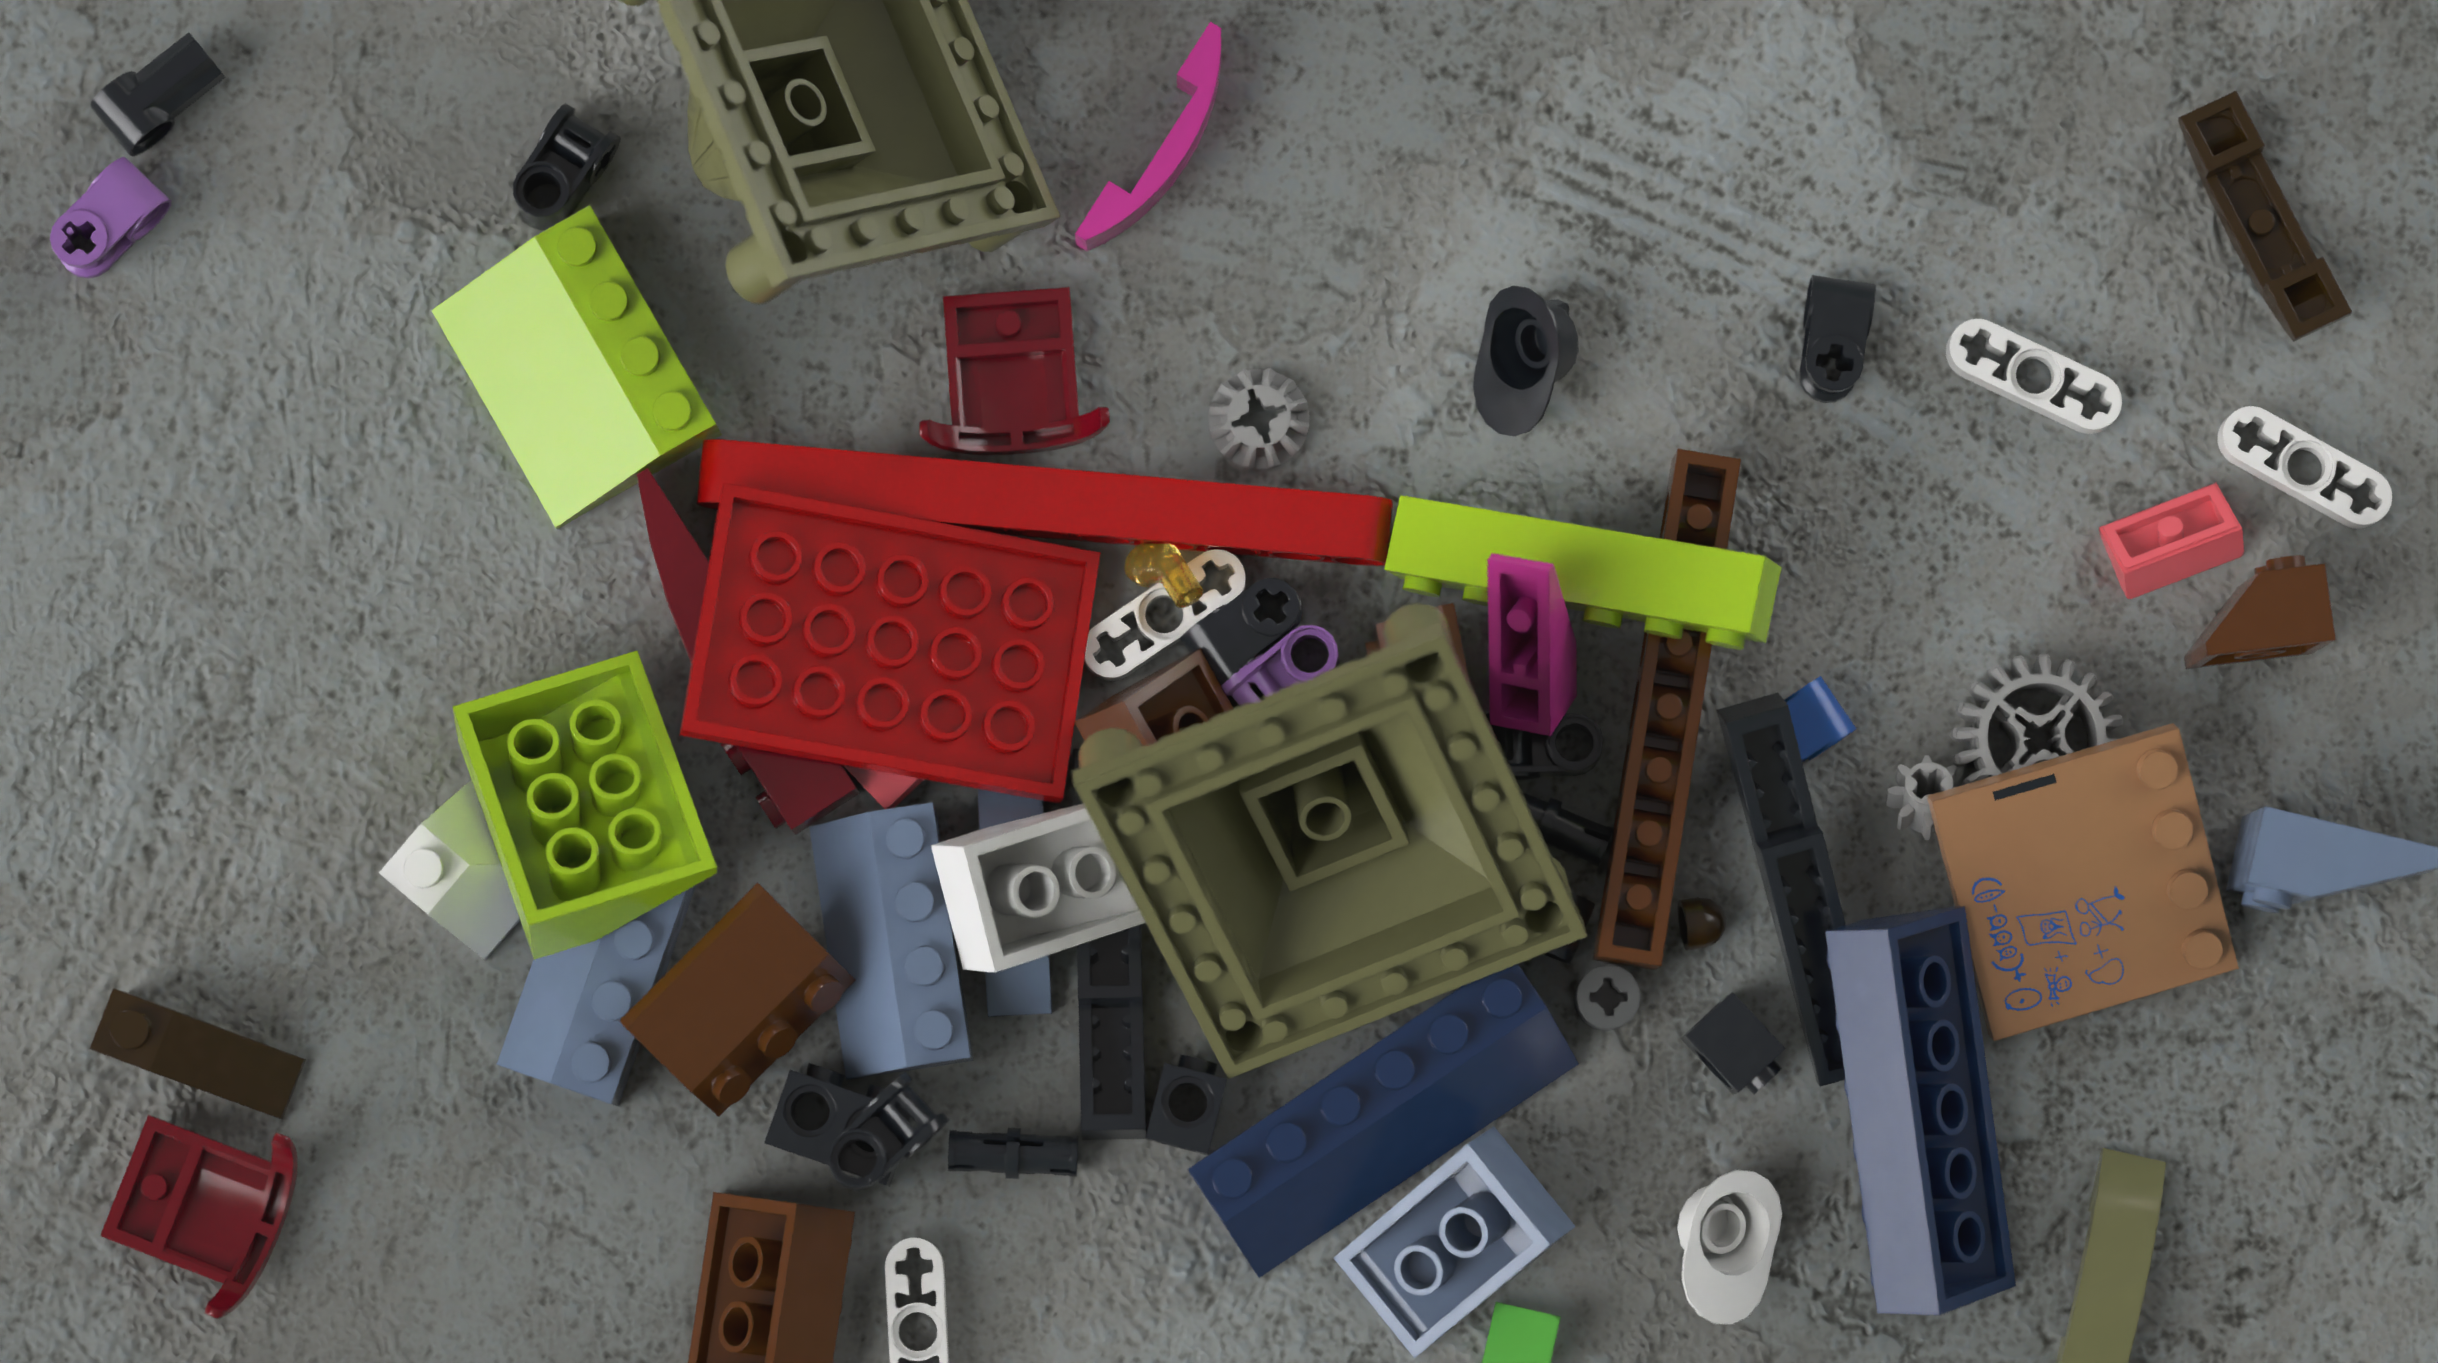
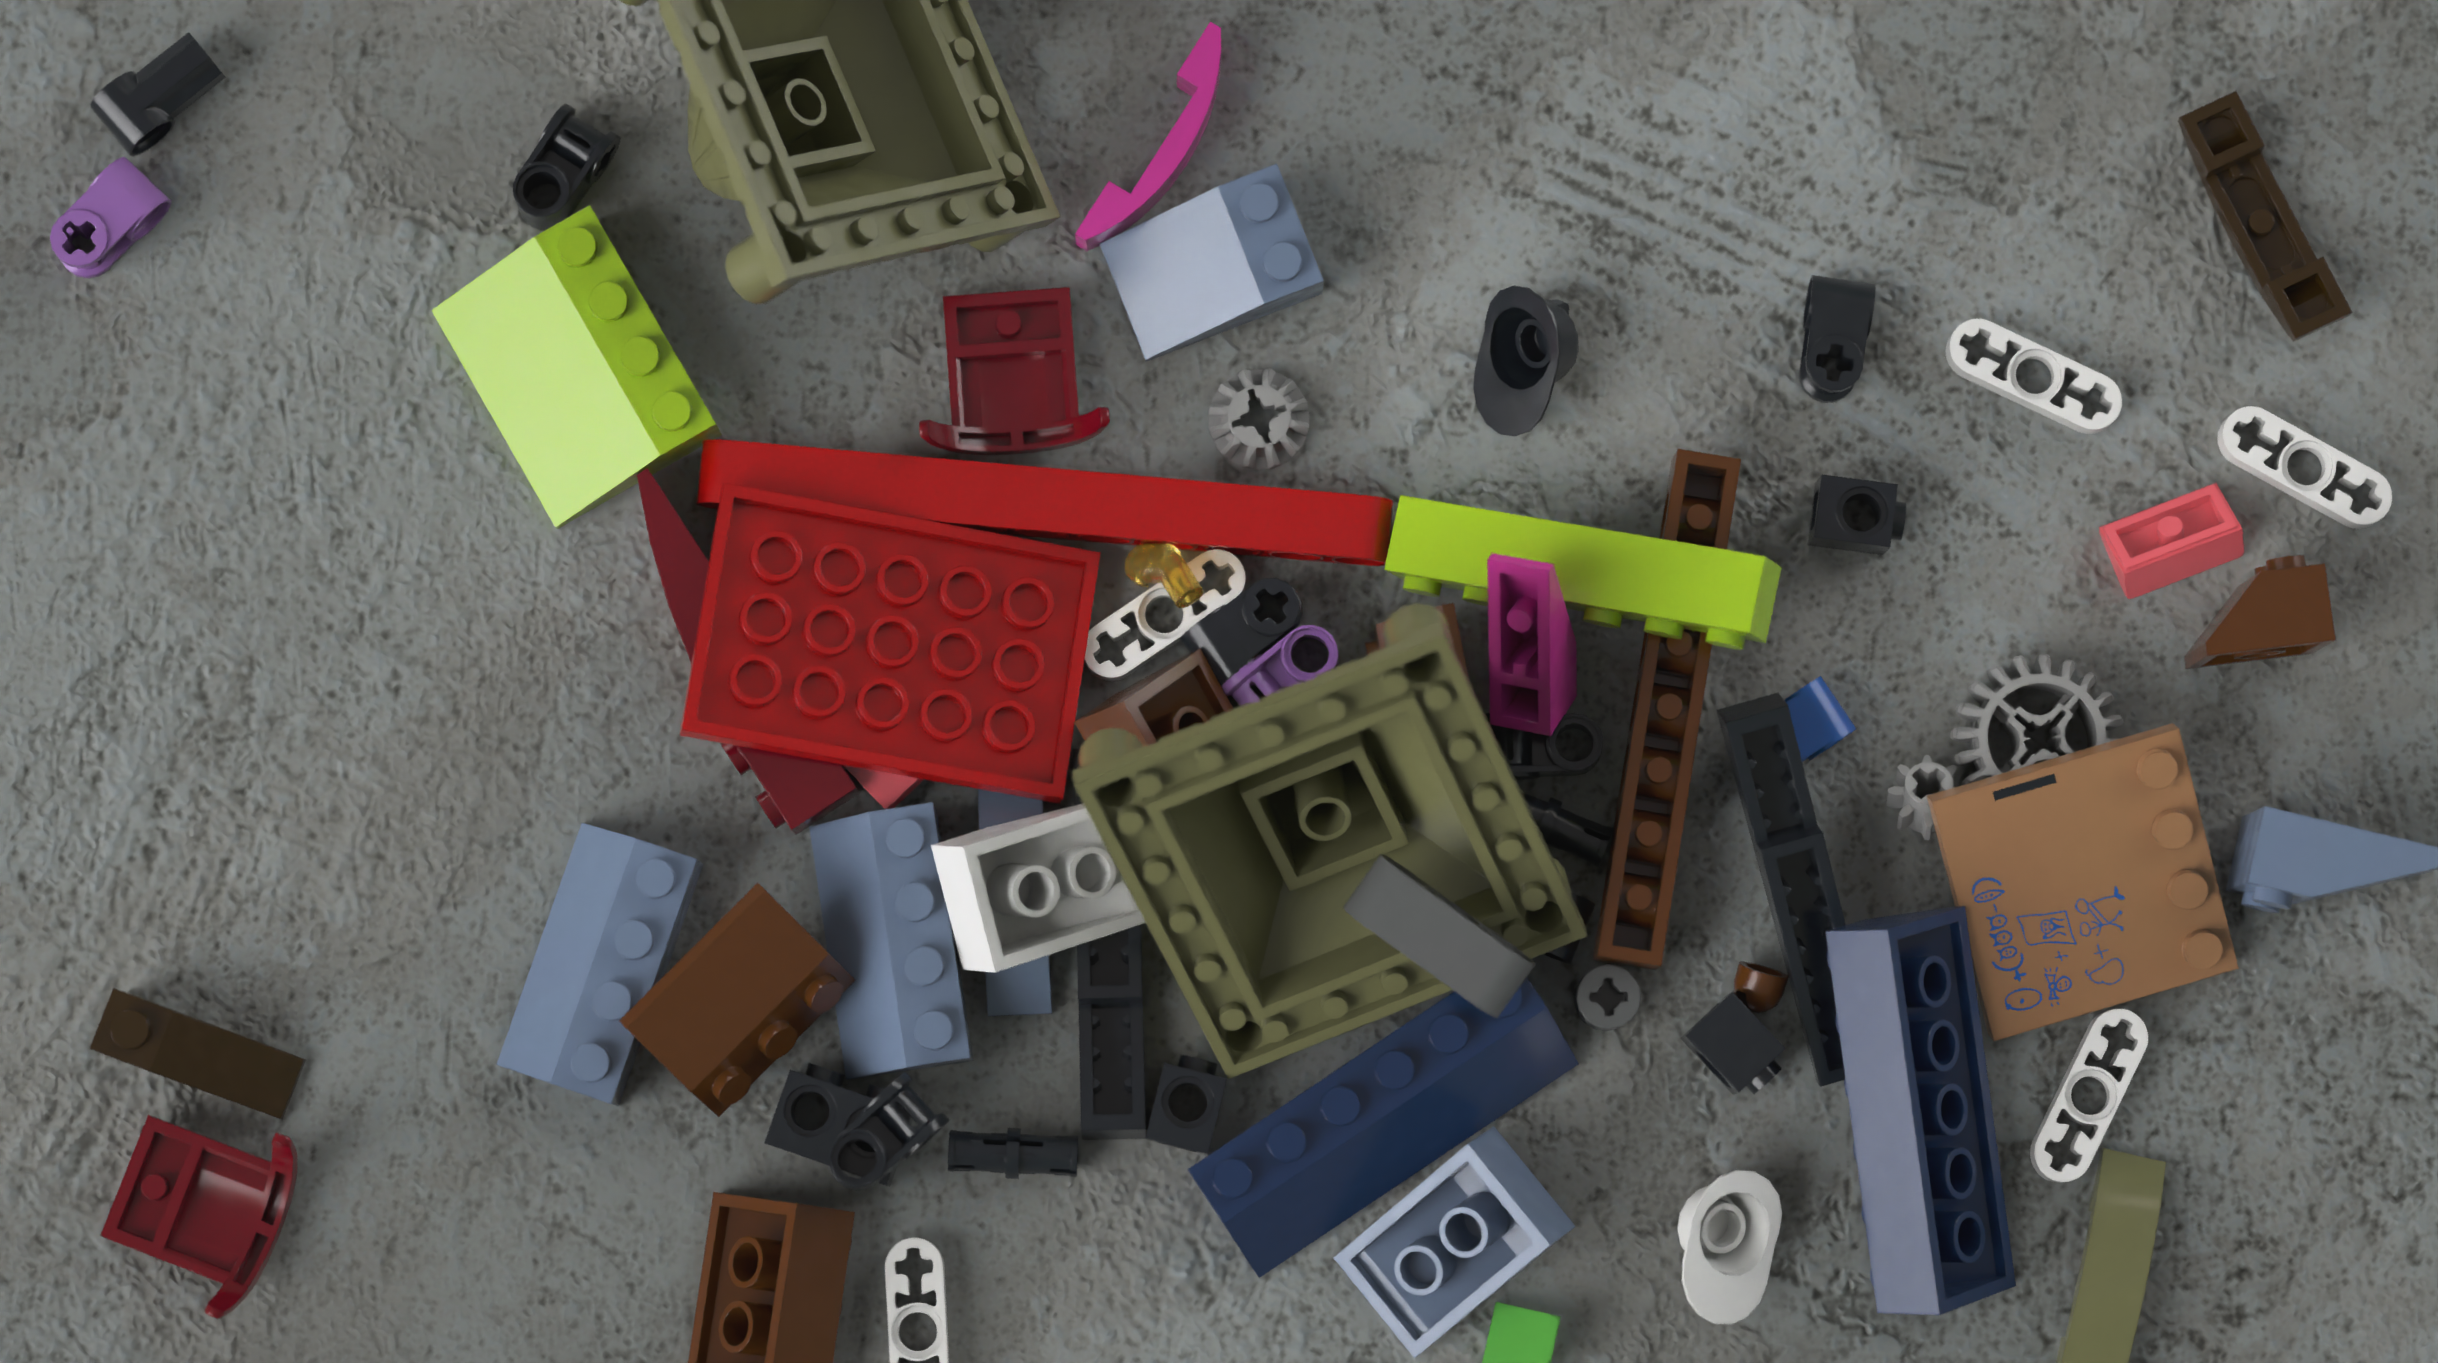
(457, 874): white slope -> none
(583, 801): lime slope -> none
(1213, 263): none -> slope
(1439, 935): none -> dark grey beam
(1700, 922): dark brown hinge -> none
(1759, 986): none -> reddish brown hinge
(1827, 519): none -> black brick
(2095, 1045): none -> white beam

